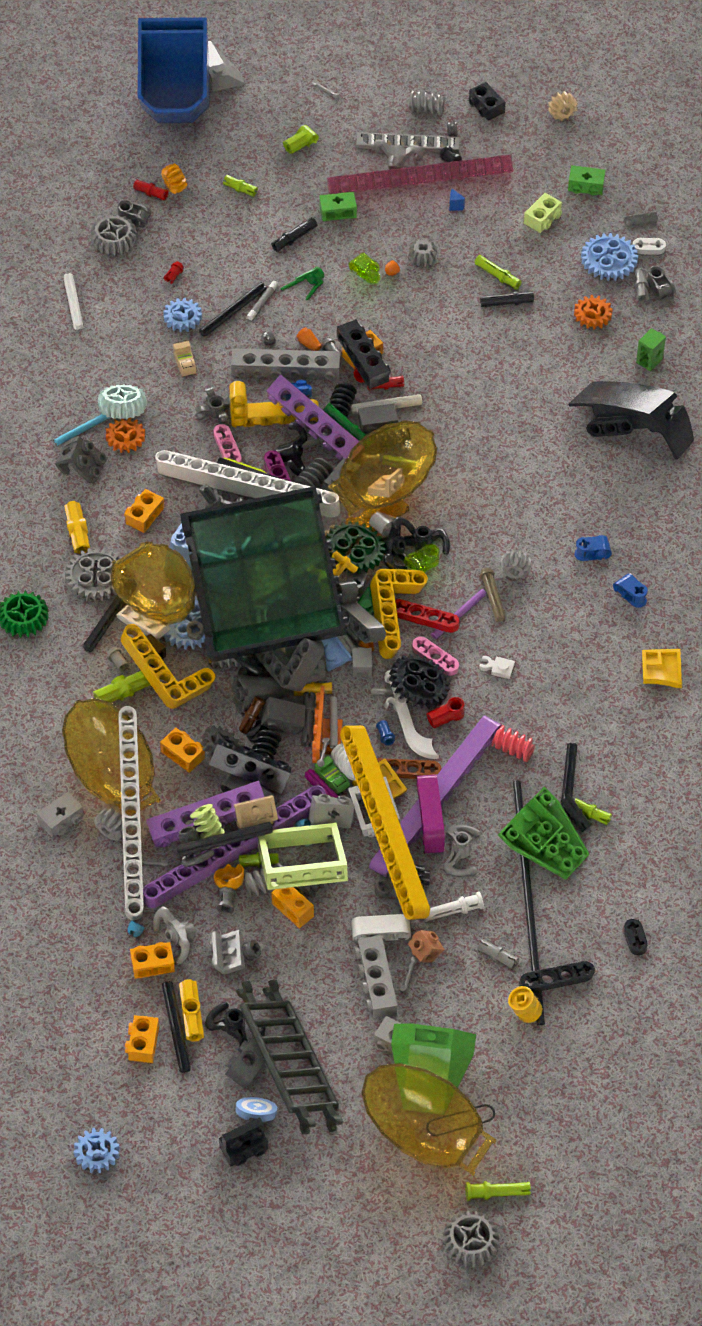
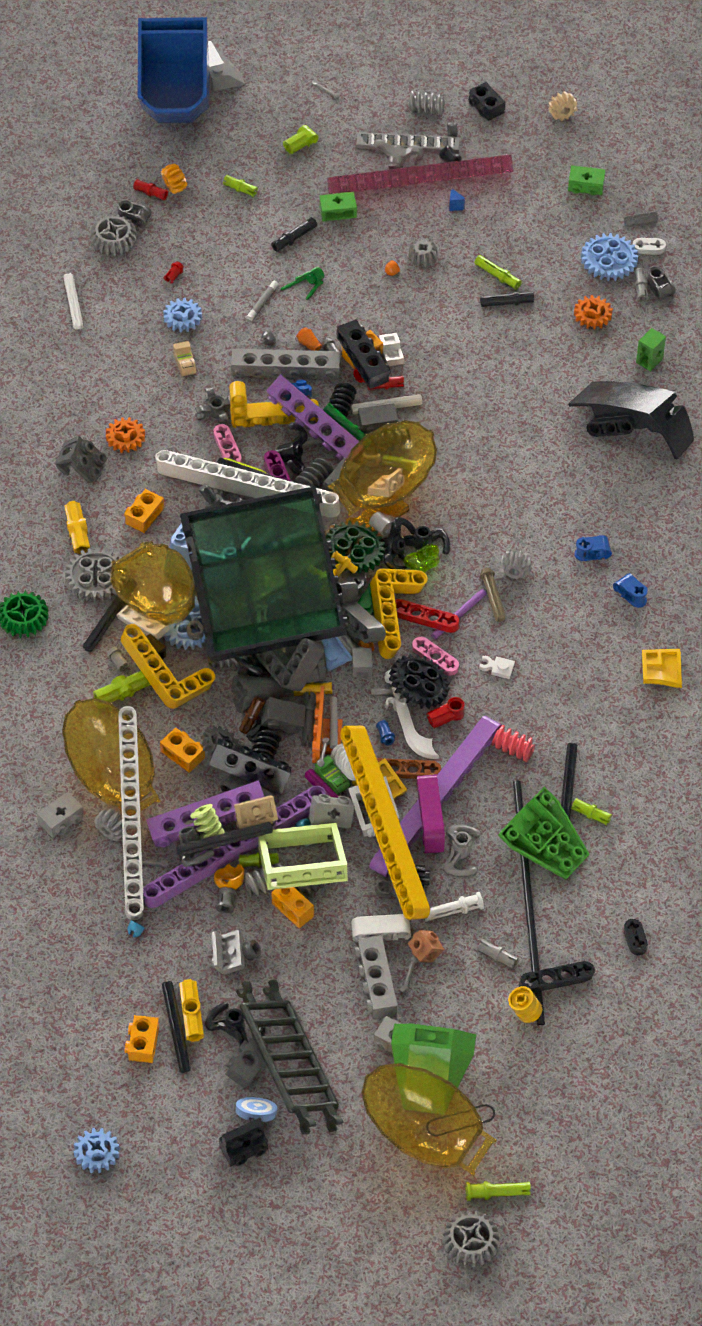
(80, 429): medium azure piece -> none
(122, 401): light aqua gear -> none
(153, 964): light orange brick -> none
(176, 932): light grey piece -> none
(232, 309): black axle -> none
(365, 268): clear neon green piece -> none
(391, 349): none -> white slope
(543, 212): yellowish green brick -> none
(575, 813): black axle -> none

